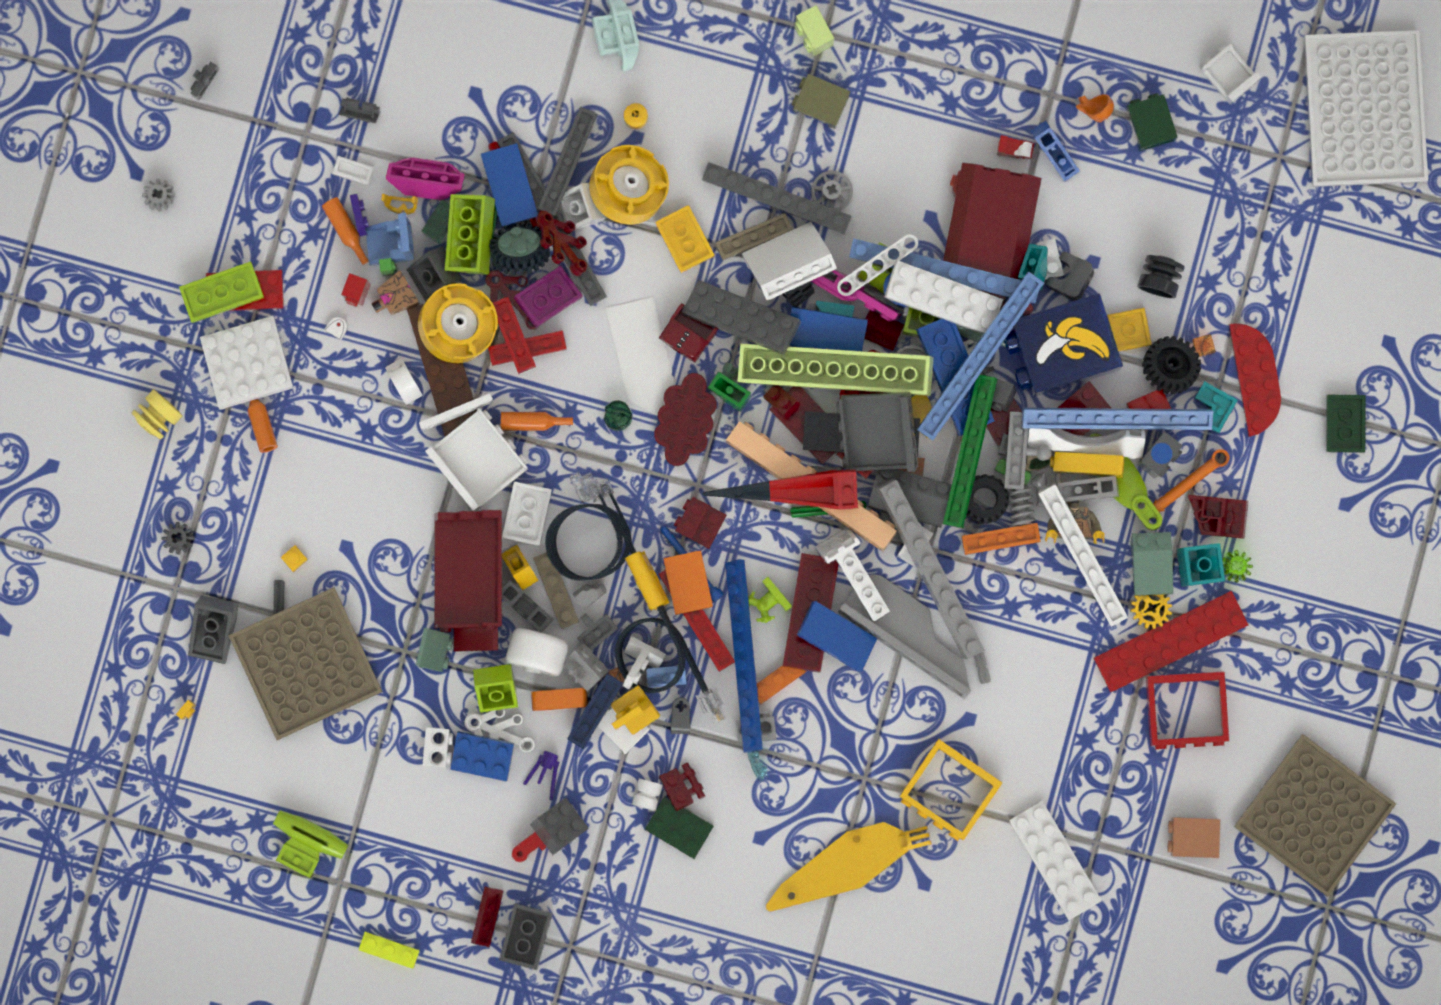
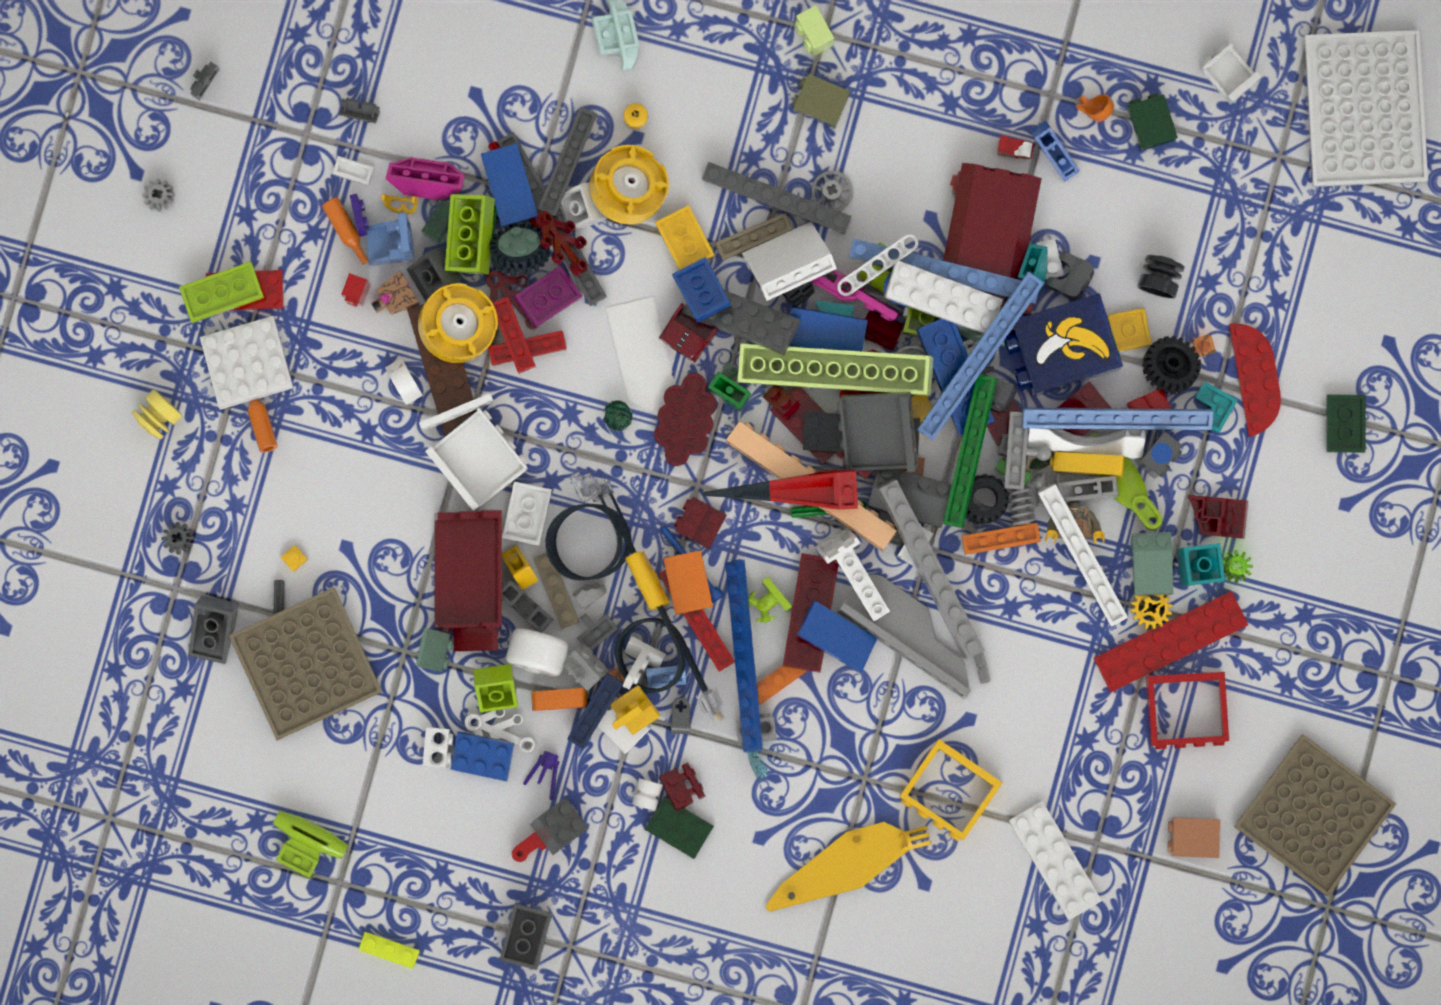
(186, 710): yellow plate -> none
(337, 327): white tile -> none
(387, 267): bright green piece -> none
(487, 916): dark red plate -> none
(531, 421): orange piece -> none
(701, 289): none -> blue plate
(1190, 481): orange piece -> none

